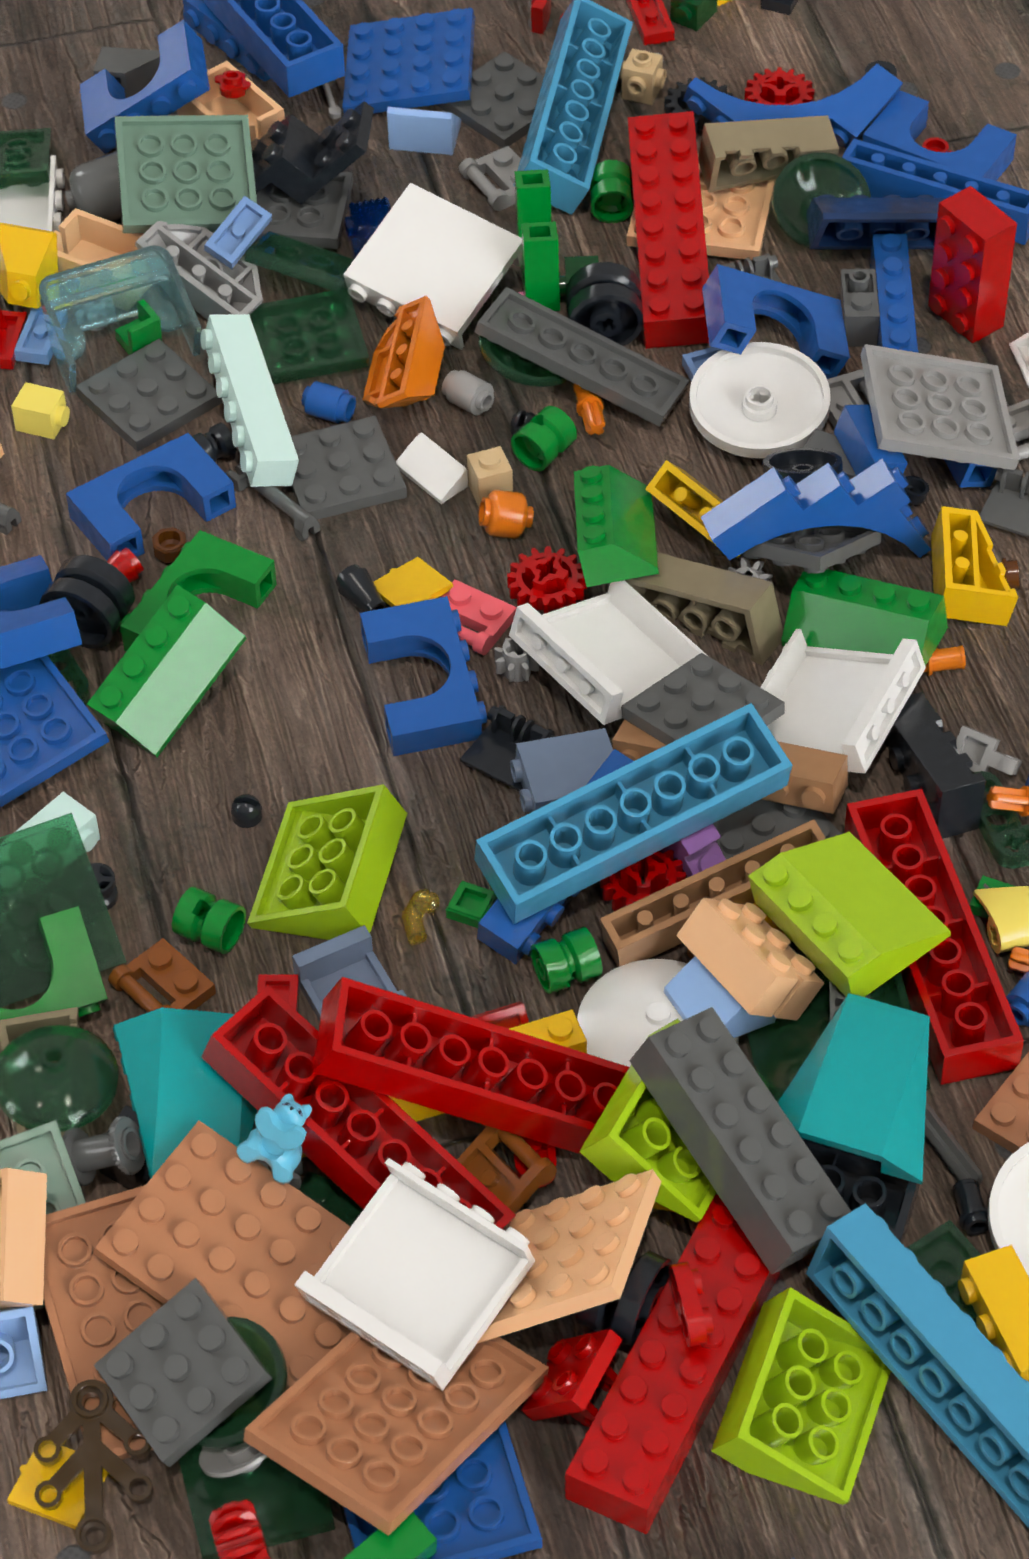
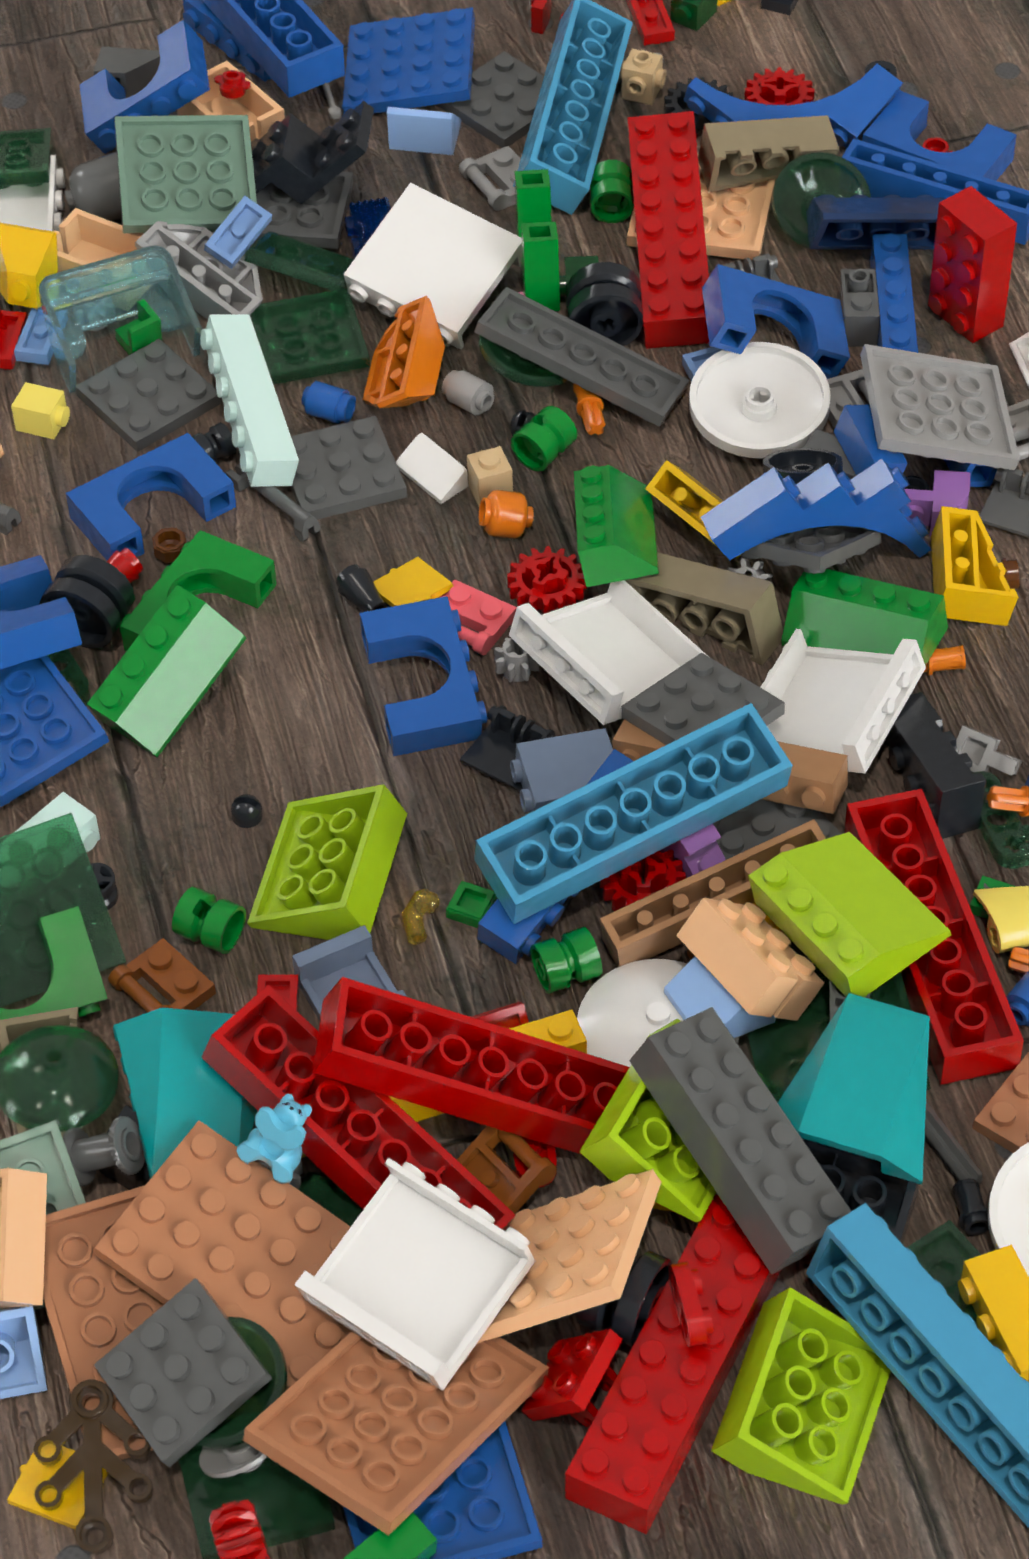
(948, 490): none -> medium lavender brick

